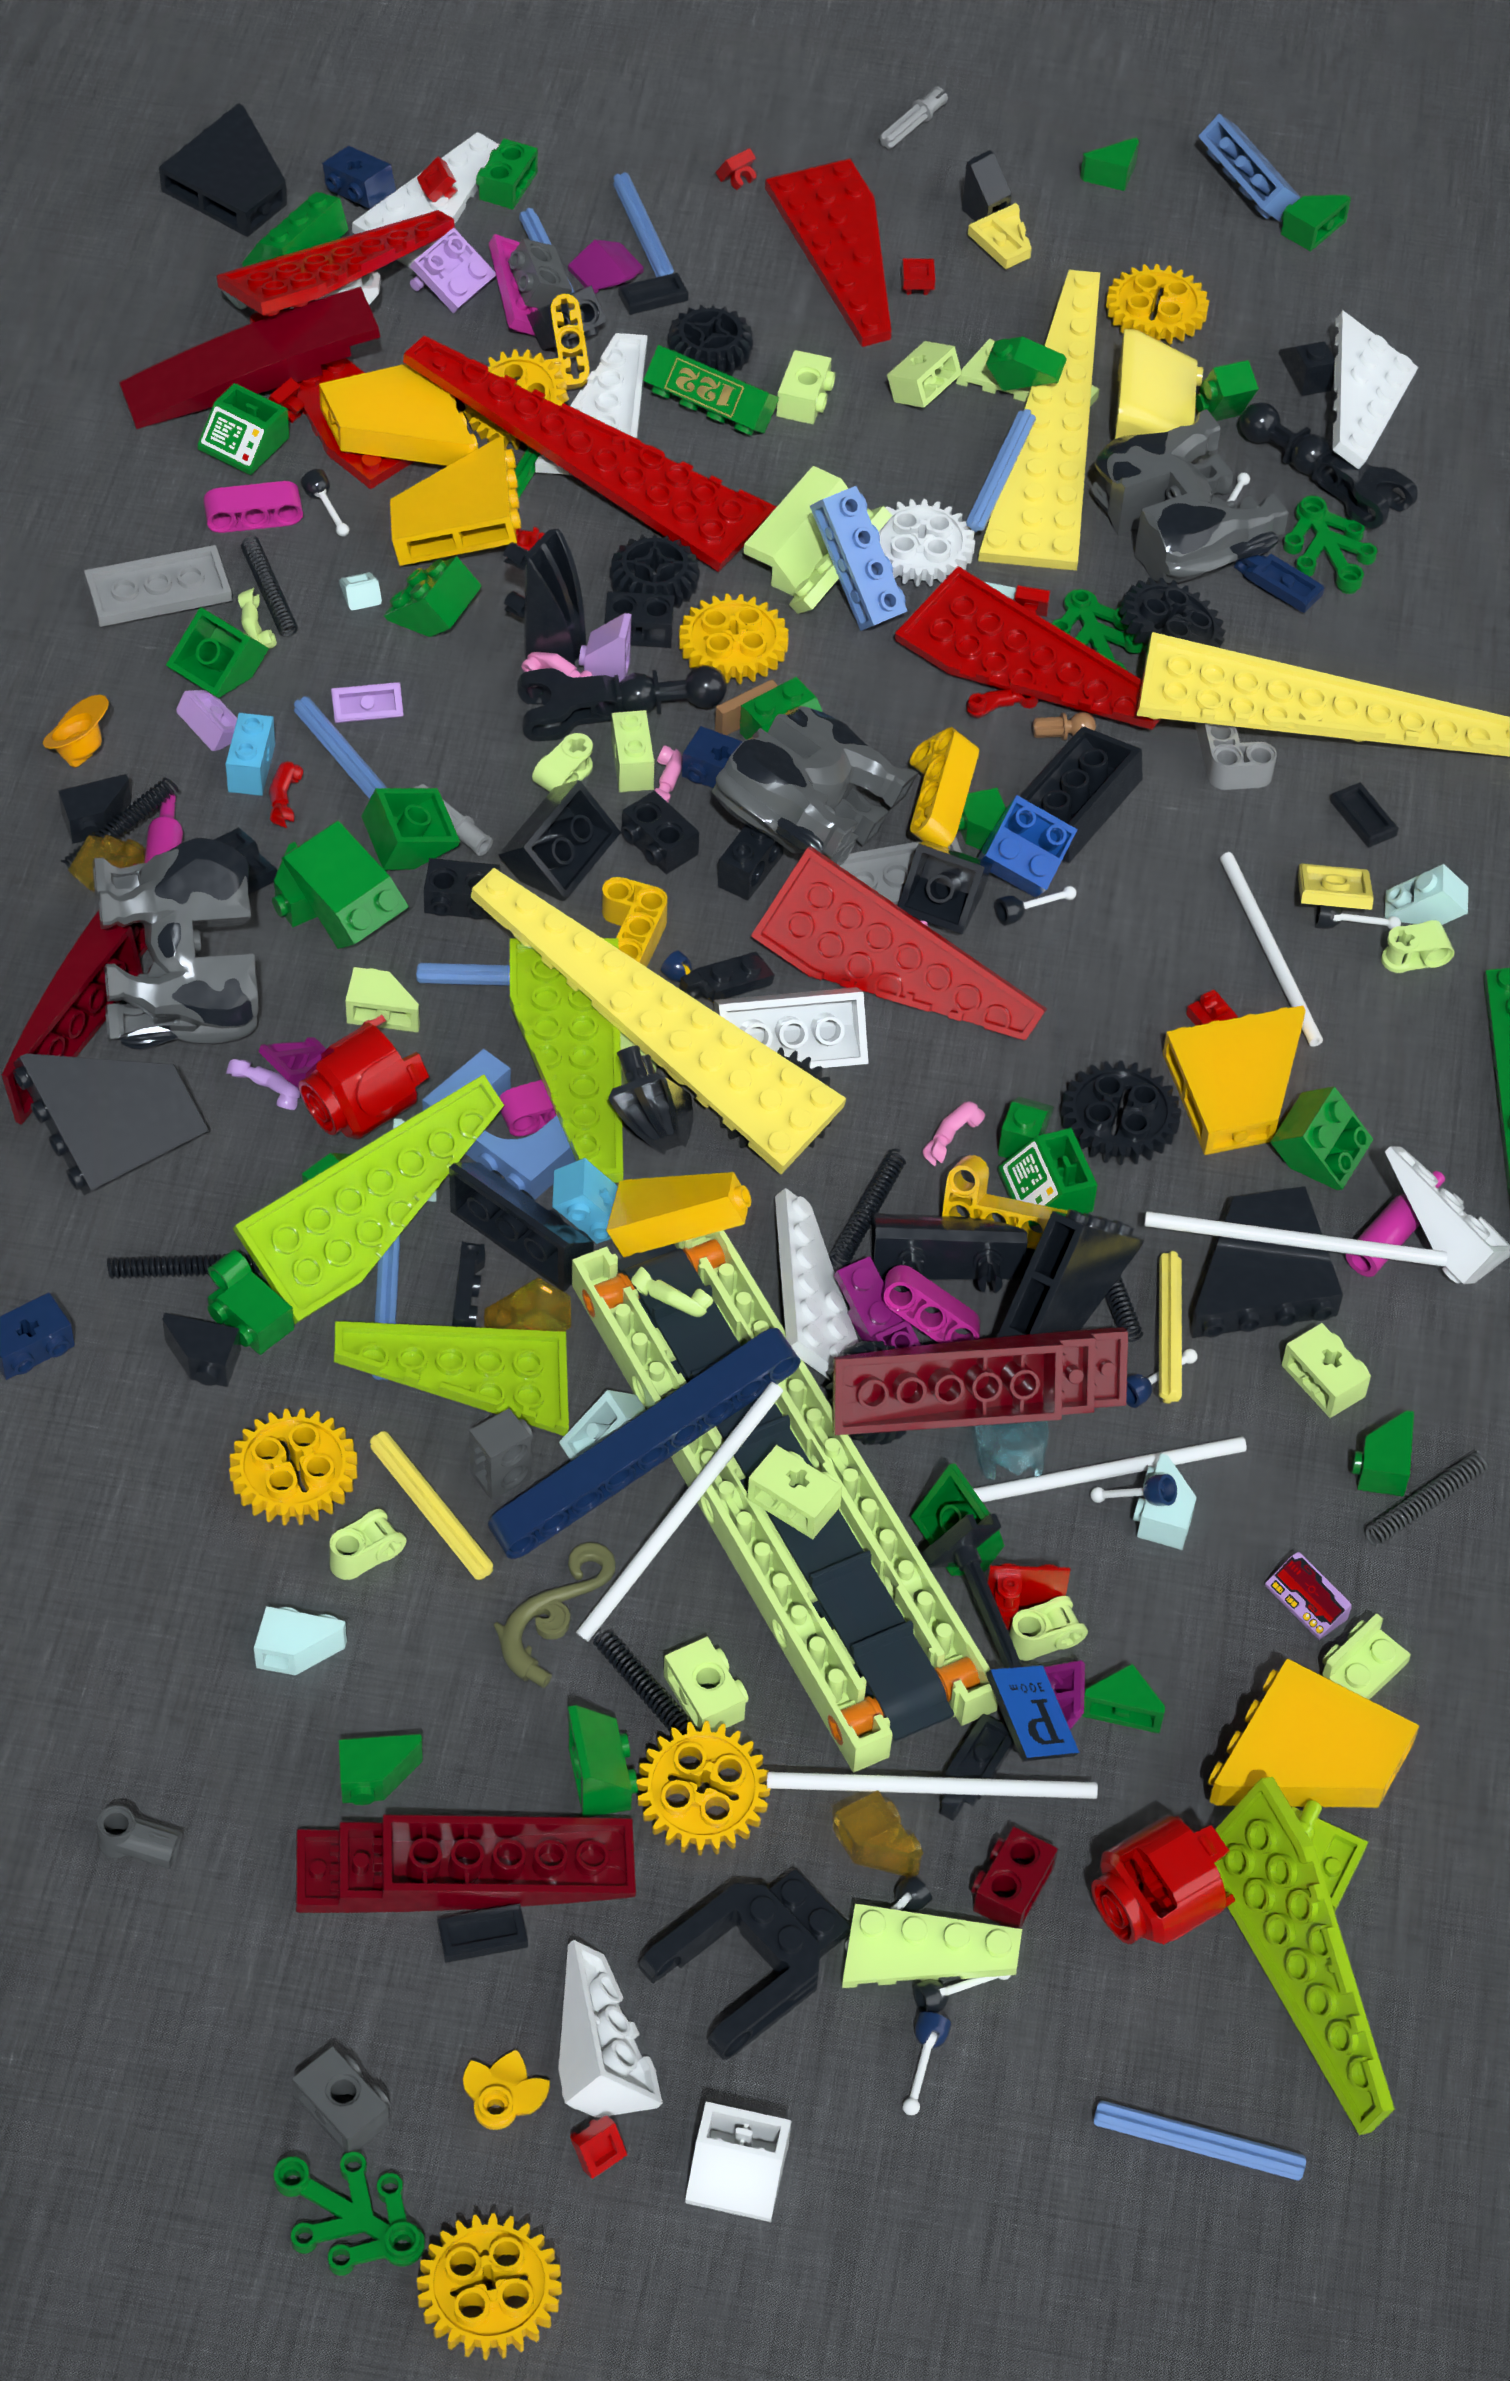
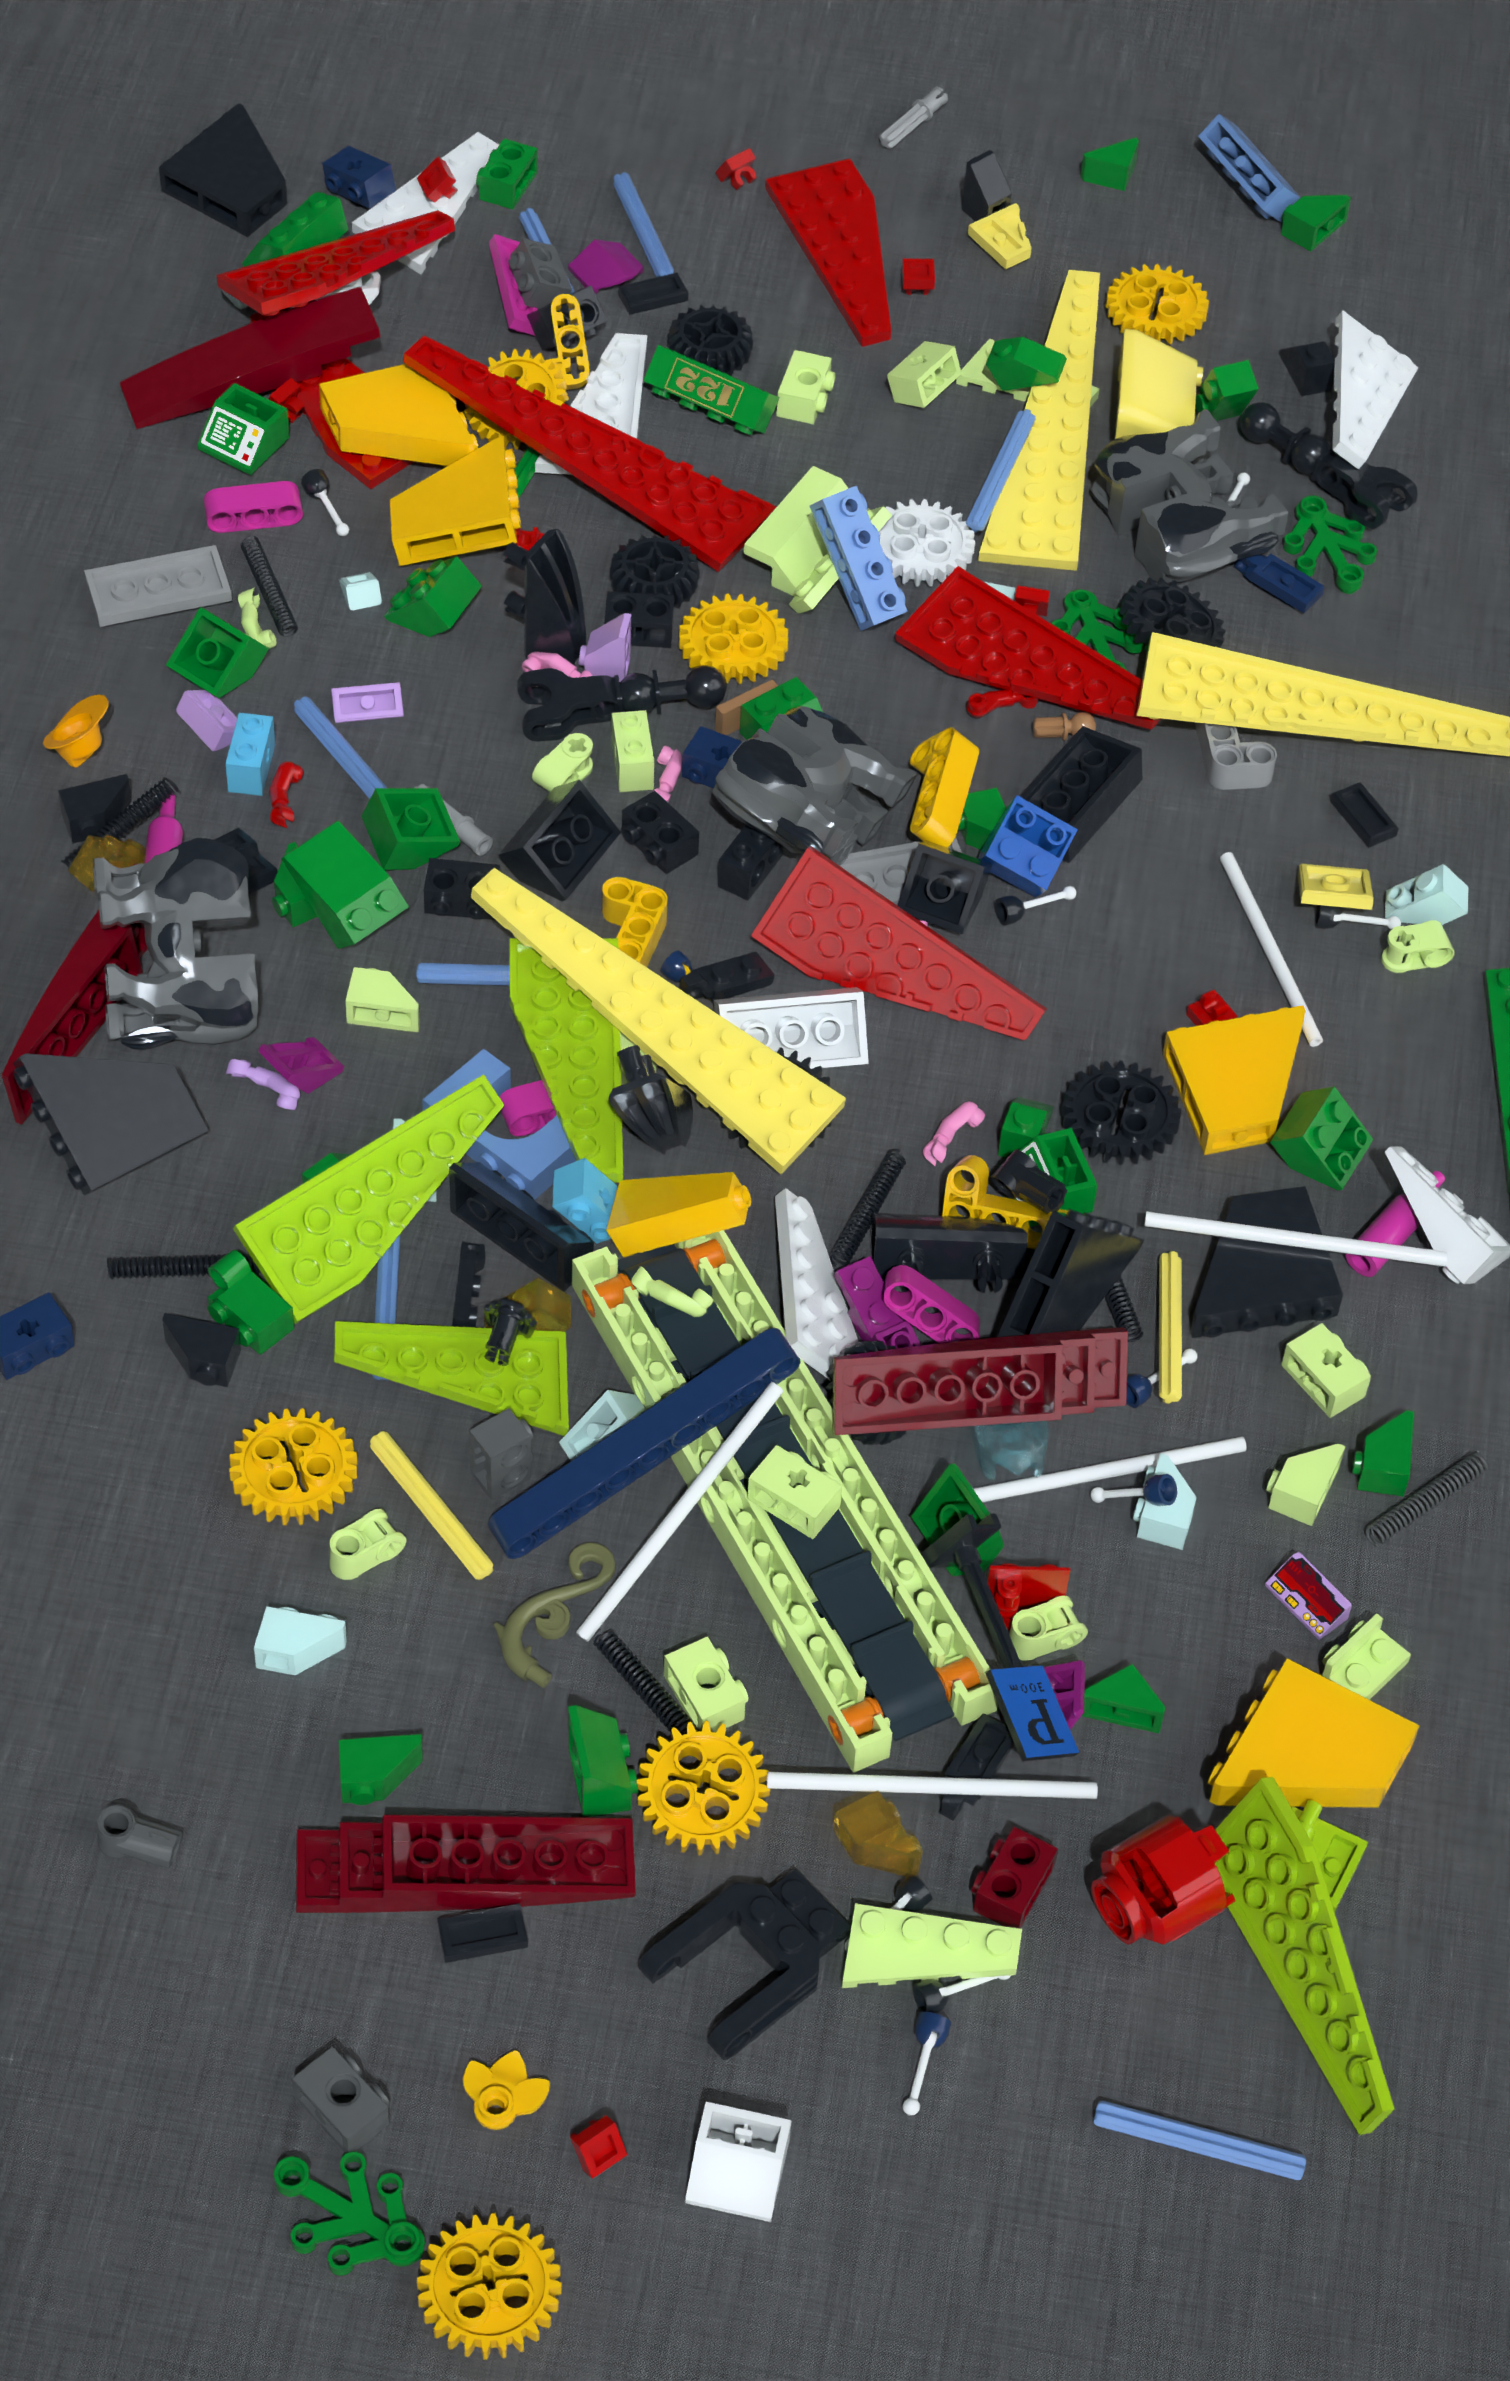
(361, 1082): red piece -> none
(452, 270): lavender plate -> none
(508, 1320): none -> black connector
(598, 2051): white wedge -> none
(1022, 1178): none -> black piece
(1304, 1483): none -> yellowish green slope

